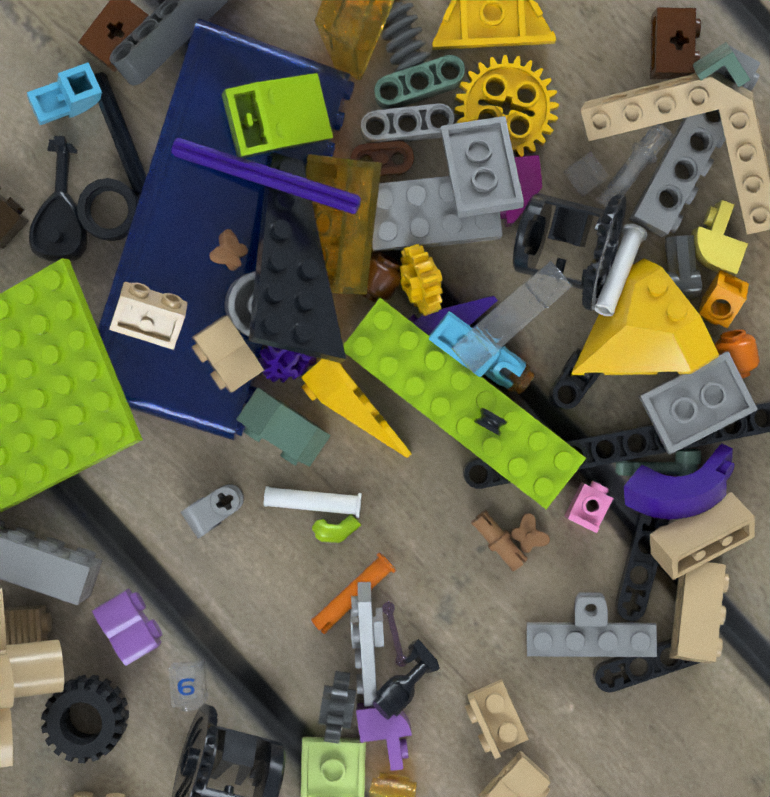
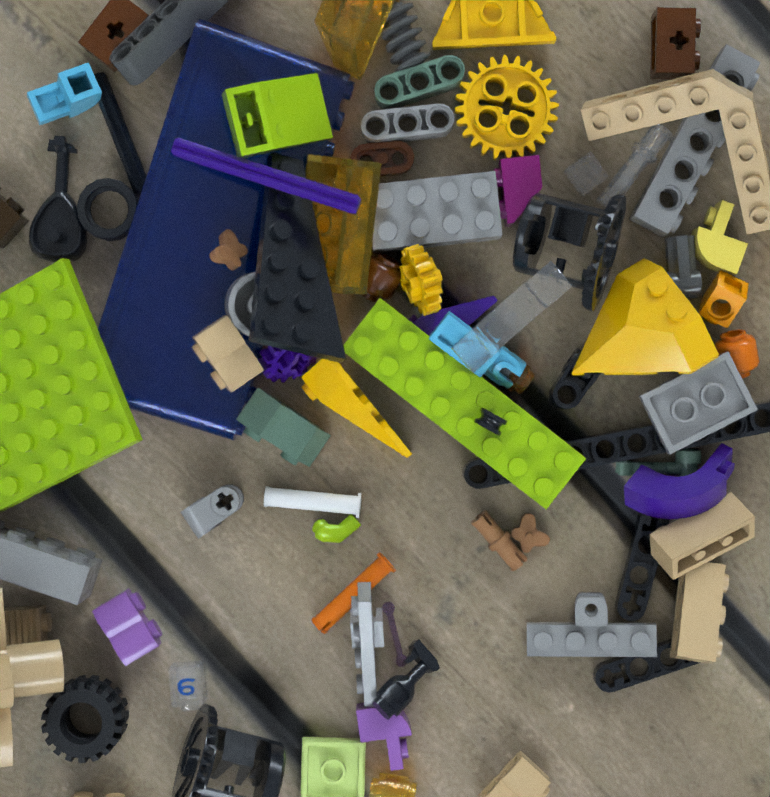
(149, 315): tan bracket -> none
(337, 707): dark grey gear -> none
(481, 167): light grey plate -> none
(497, 718): tan bracket -> none
(577, 509): bright pink brick -> none
(618, 274): white pin -> none
(716, 59): sand green panel -> none

